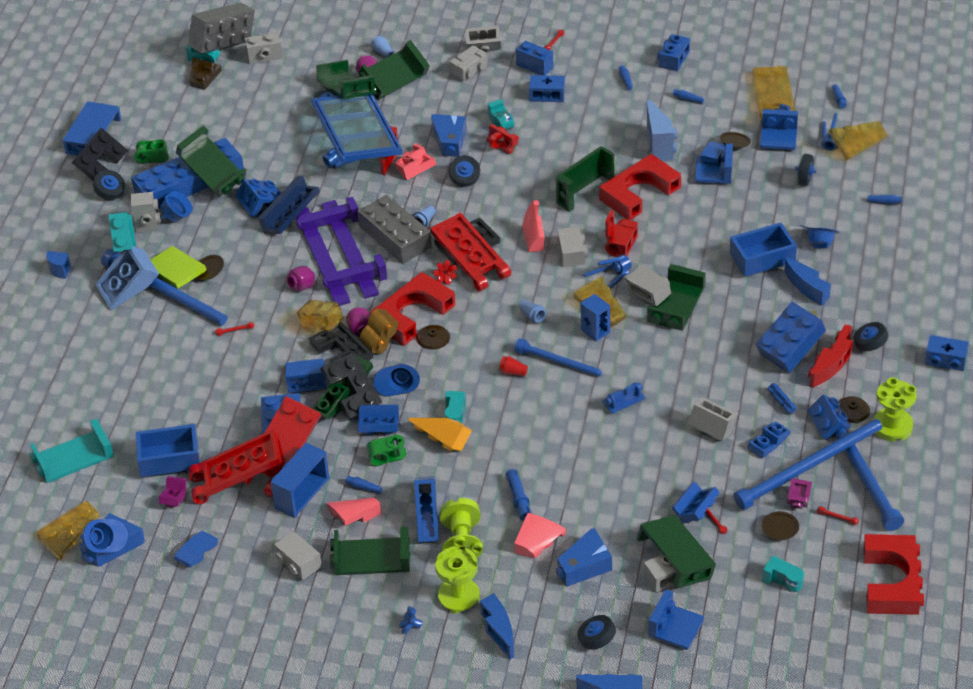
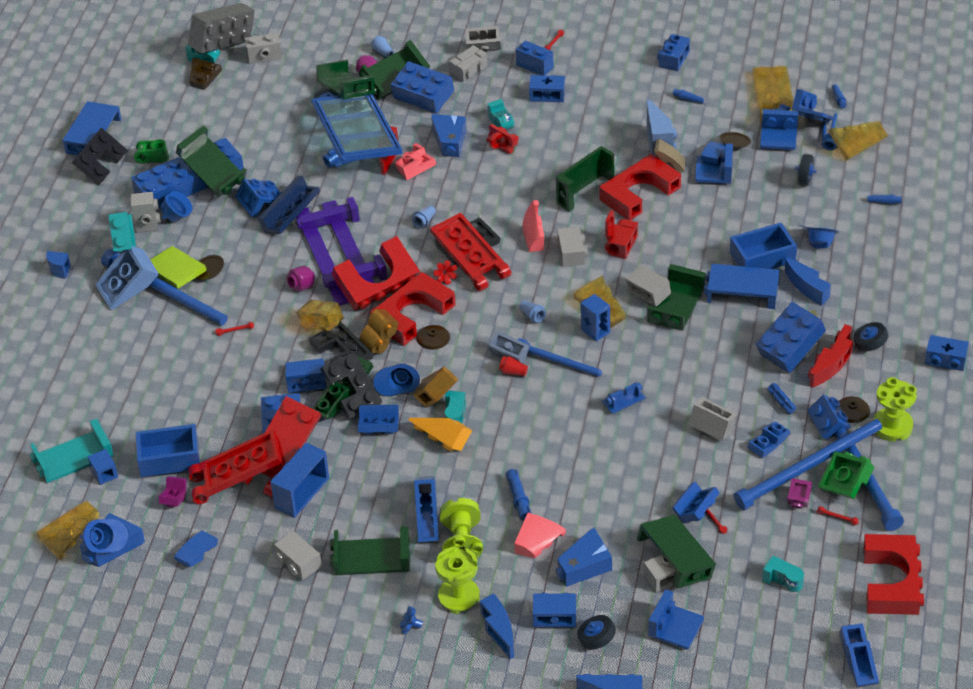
(102, 466): none -> blue brick
(109, 184): black wheel -> none
(356, 509): coral slope -> none
(357, 320): magenta head -> none
(361, 292): none -> red arch
(363, 484): blue animal -> none
(384, 450): green piece -> none
(394, 229): flat silver brick -> none
(422, 87): none -> blue piece
(434, 386): none -> pearl gold slope
(464, 171): black wheel -> none
(506, 346): none -> sand blue slope
(554, 610): none -> blue brick
(619, 264): blue plant -> none
(624, 73): blue animal -> none
(669, 154): none -> dark tan slope
(742, 281): none -> blue panel
(780, 525): dark brown piece -> none
(805, 103): none -> blue bracket
(846, 474): none -> green plate
(859, 655): none -> blue slope

